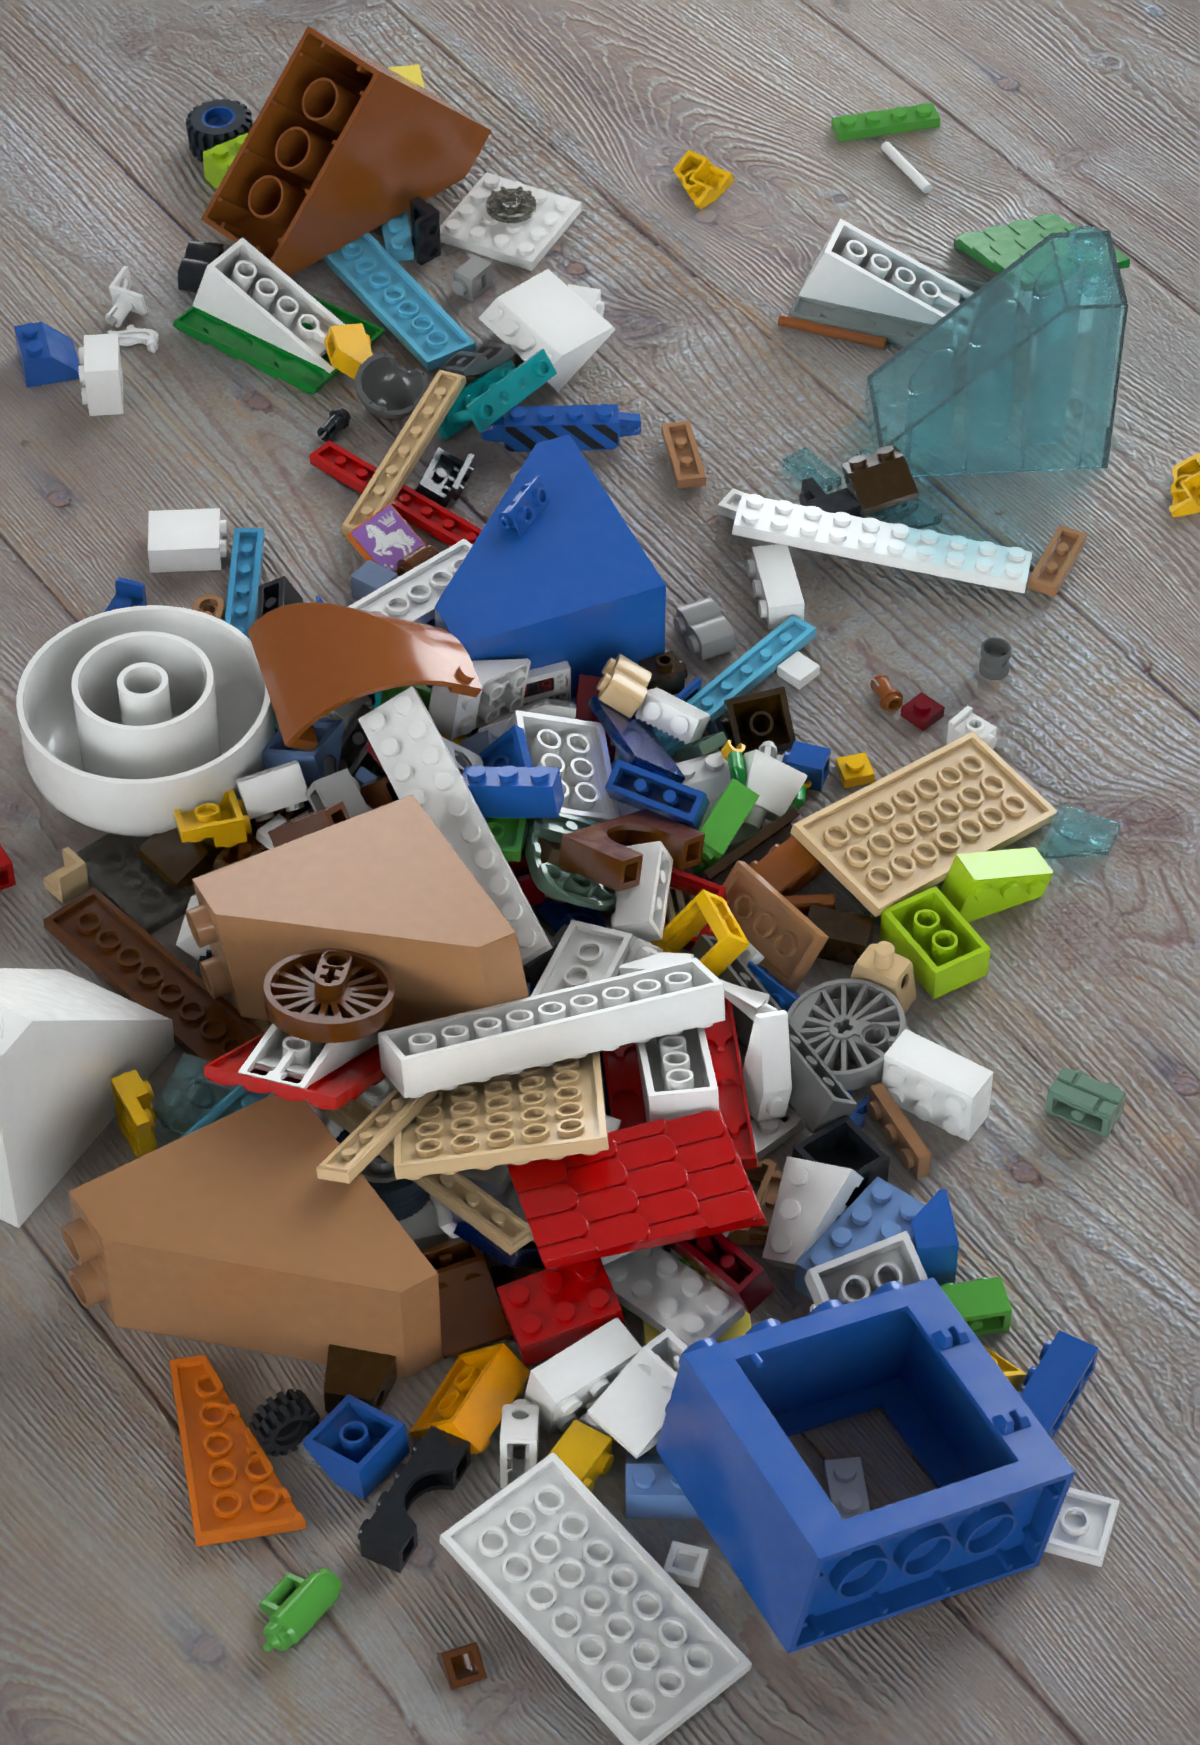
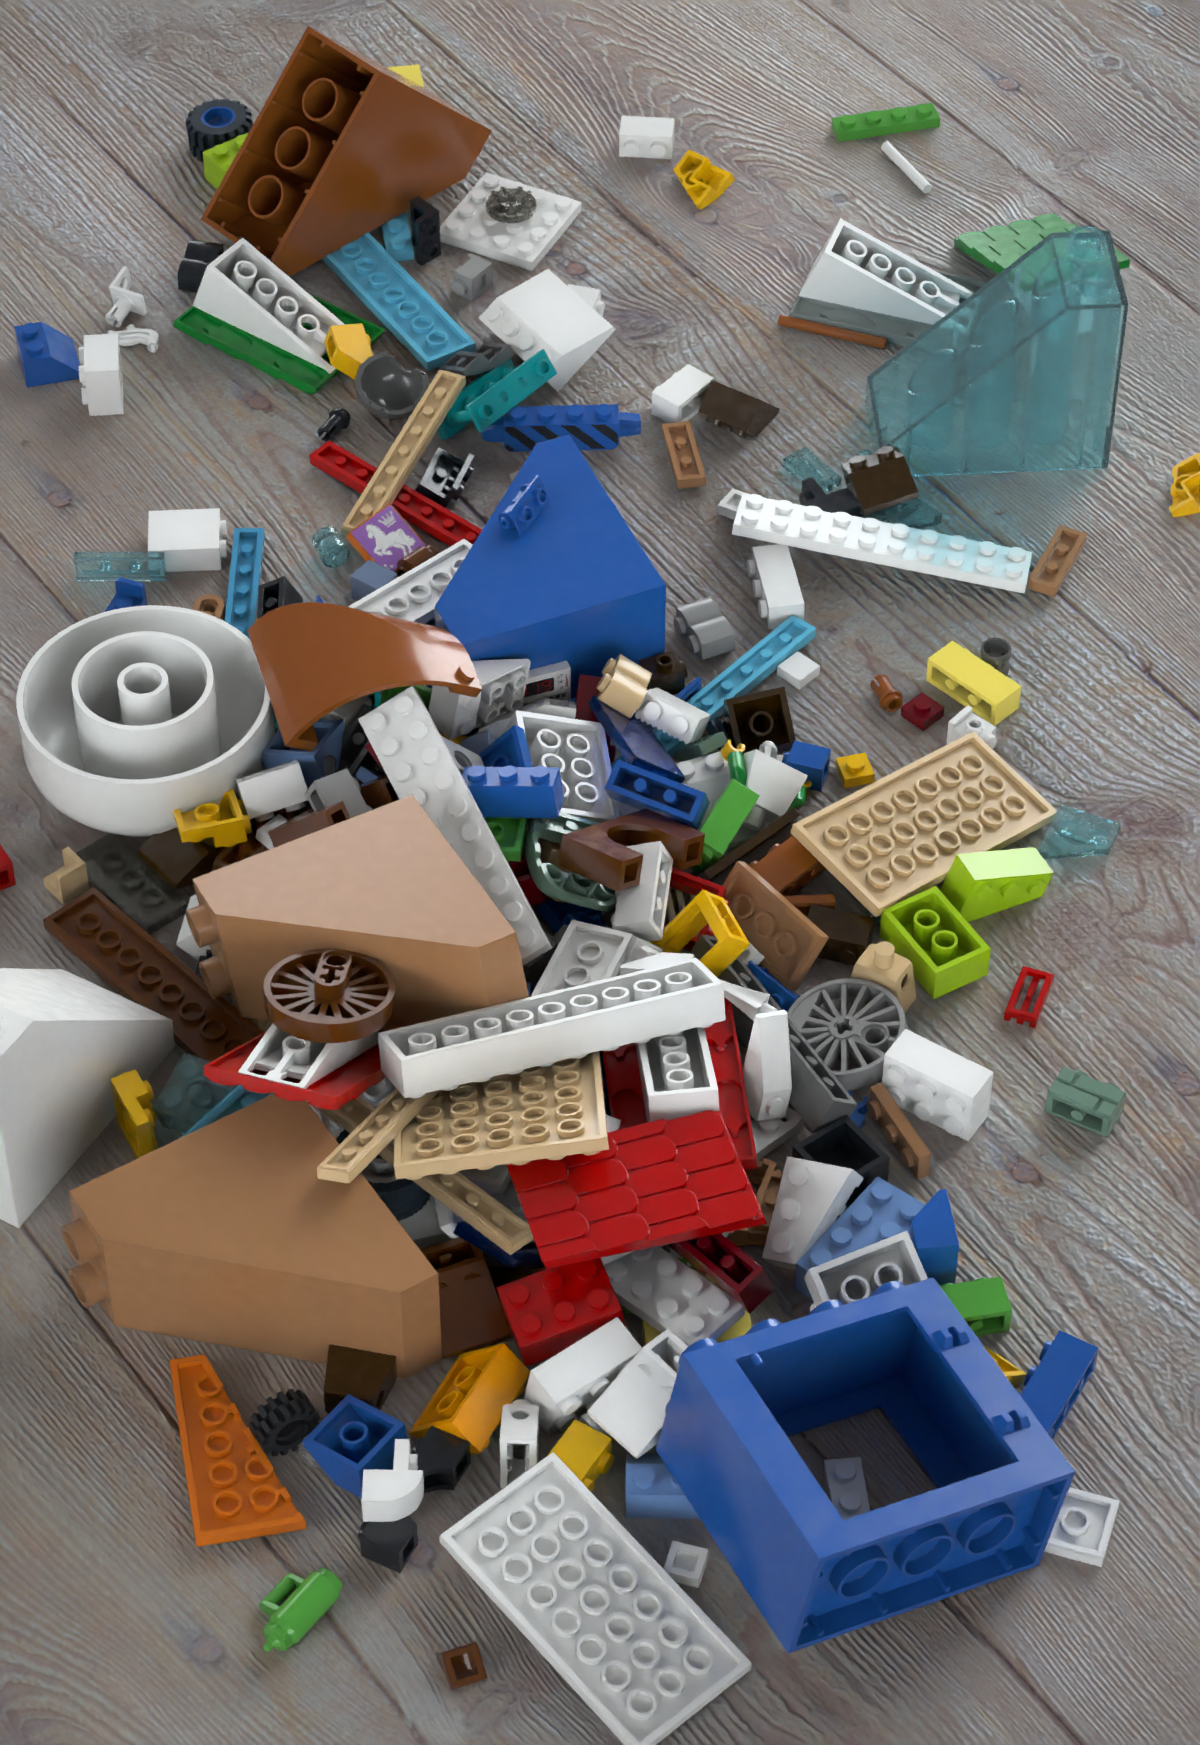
(128, 565): none -> clear light blue tile
(330, 547): none -> clear light blue wheel
(395, 1492): none -> white brick
(646, 137): none -> white brick
(680, 395): none -> white brick
(736, 409): none -> dark brown slope
(973, 683): none -> light yellow brick
(1023, 1014): none -> red tile

